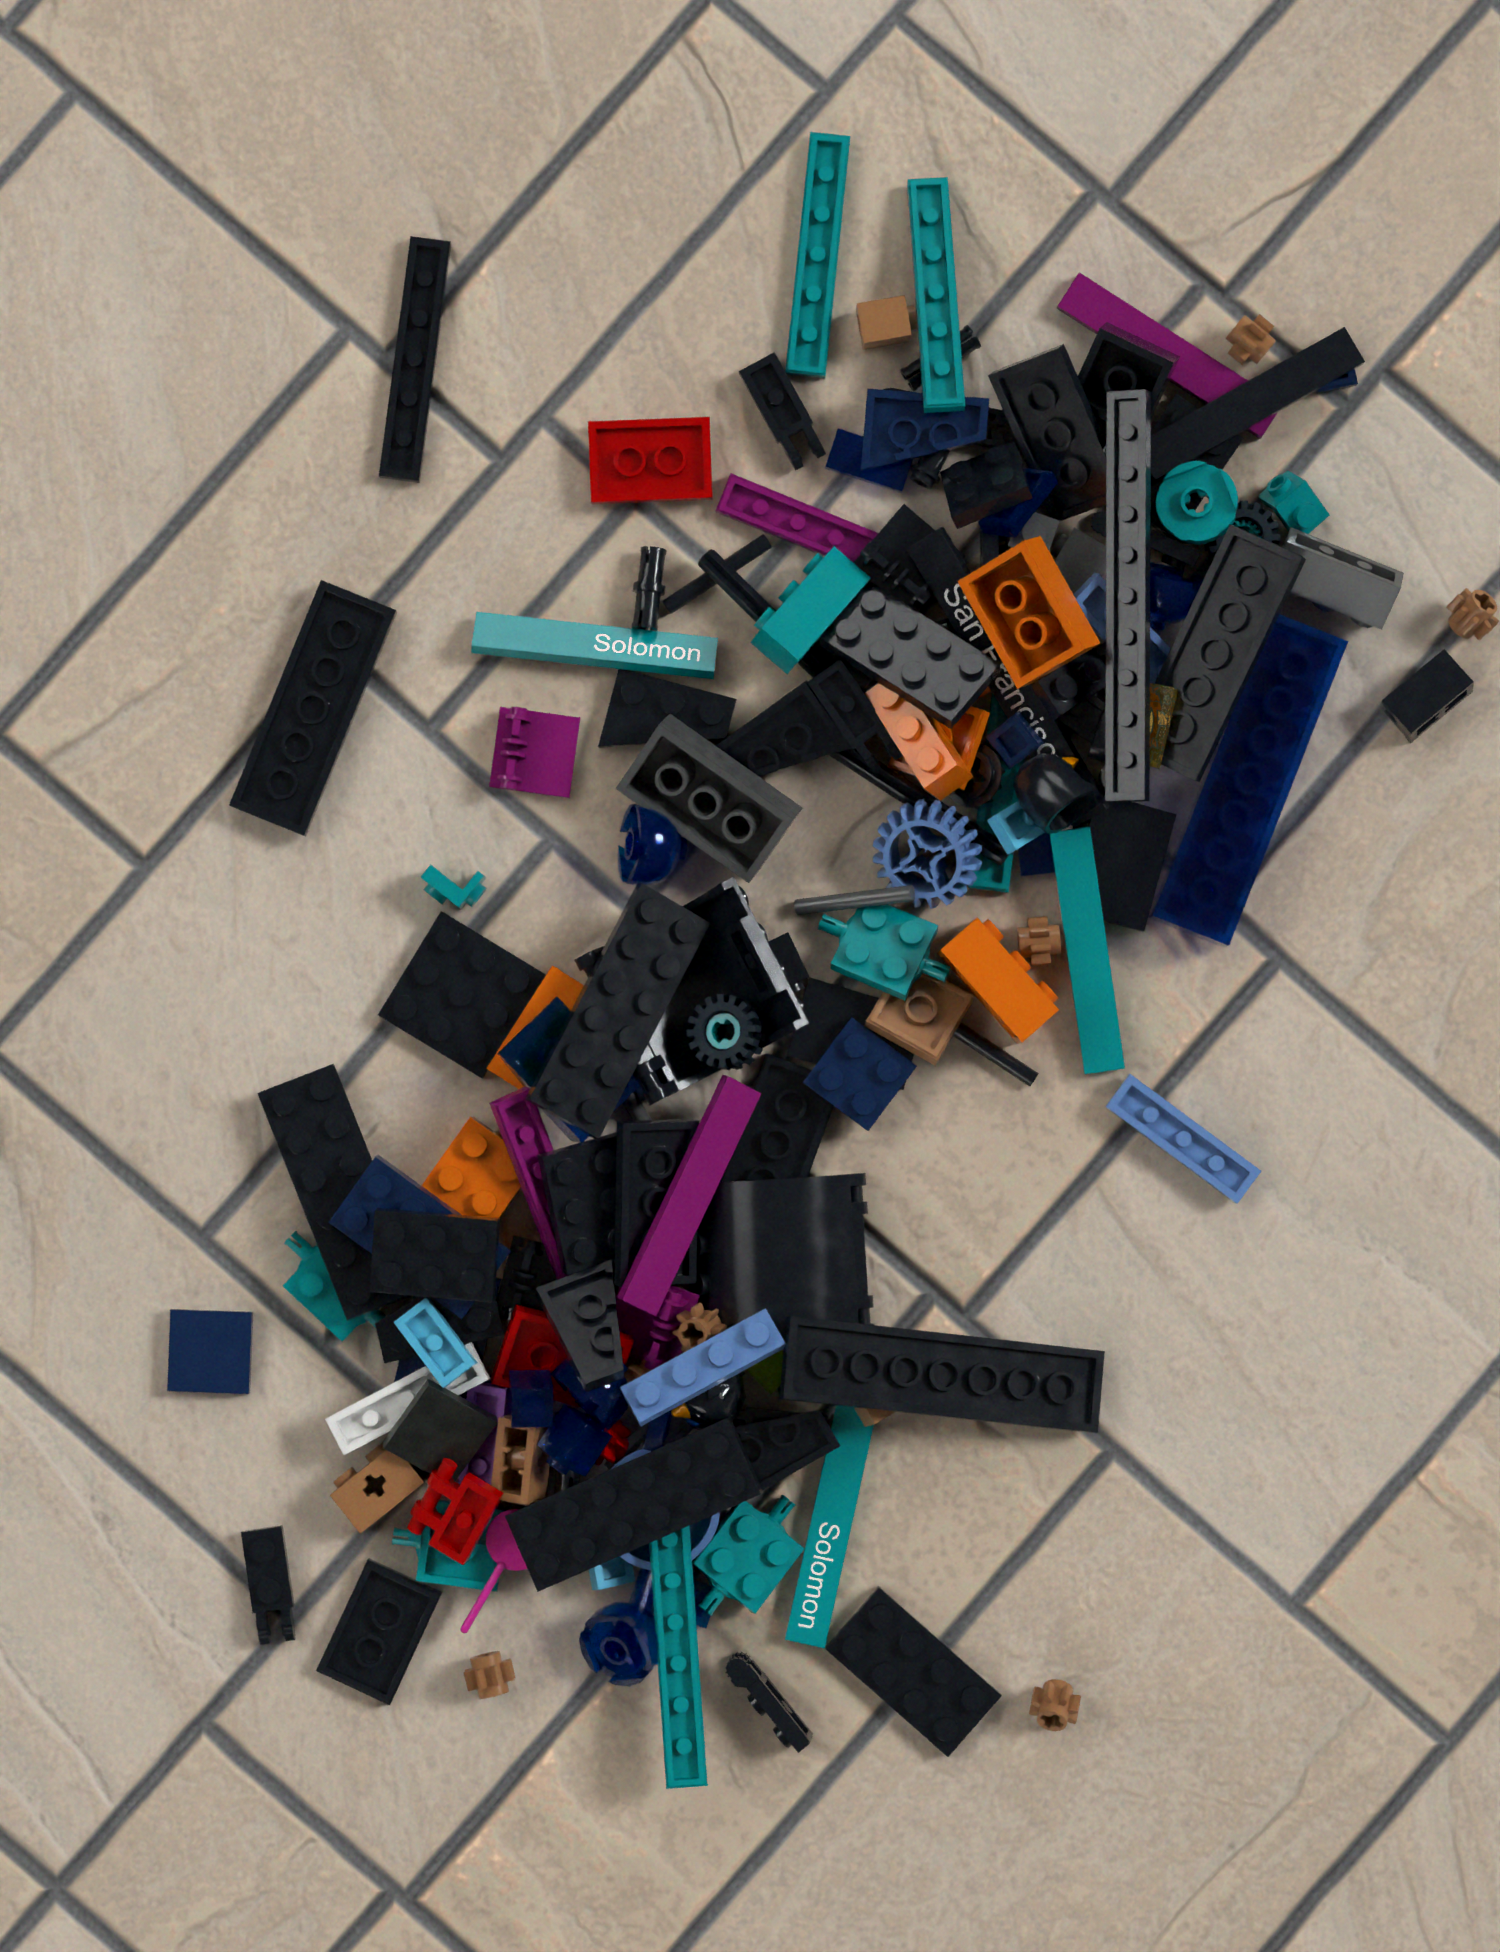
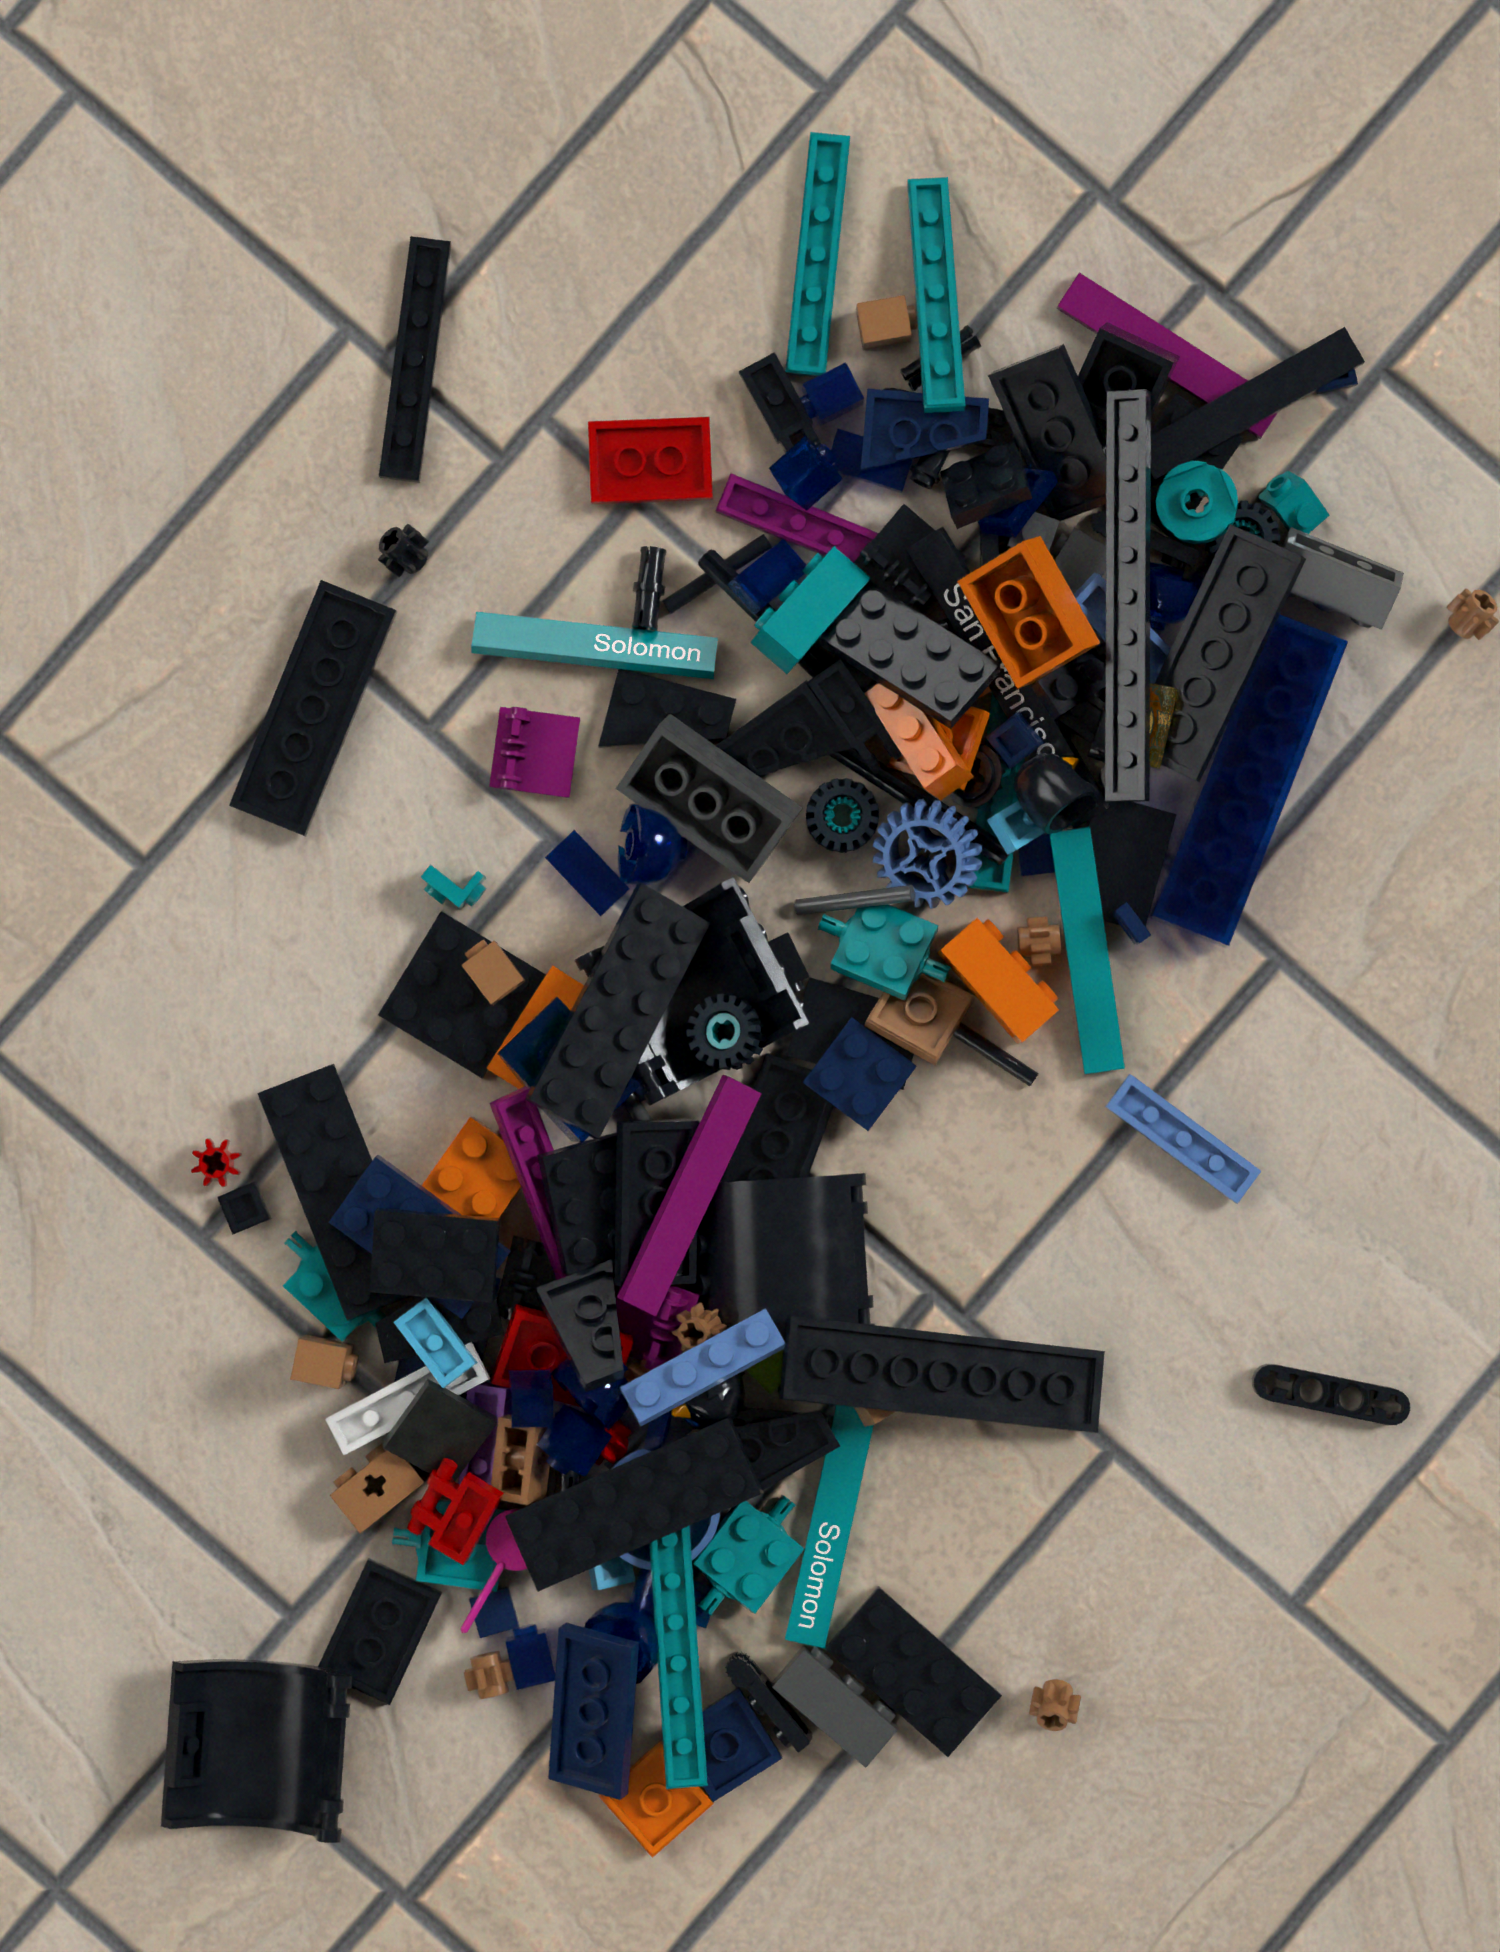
(205, 1167): none -> red gear
(210, 1351): dark blue tile -> none
(244, 1207): none -> black tile
(255, 1746): none -> black hinge
(269, 1579): black hinge -> none
(324, 1362): none -> medium nougat brick
(403, 550): none -> black gear
(492, 971): none -> medium nougat brick
(496, 1613): none -> dark blue tile
(531, 1656): none -> clear blue brick
(587, 873): none -> clear blue tile
(593, 1710): none -> dark blue plate
(651, 1810): none -> orange plate
(734, 1744): none -> dark blue plate
(768, 577): none -> clear blue tile
(806, 472): none -> clear blue brick
(831, 394): none -> clear blue brick
(836, 1704): none -> dark grey brick
(863, 818): none -> black bush
(1131, 924): none -> dark blue tile
(1250, 339): medium nougat gear -> none
(1330, 1397): none -> black beam
(1427, 695): black hinge -> none

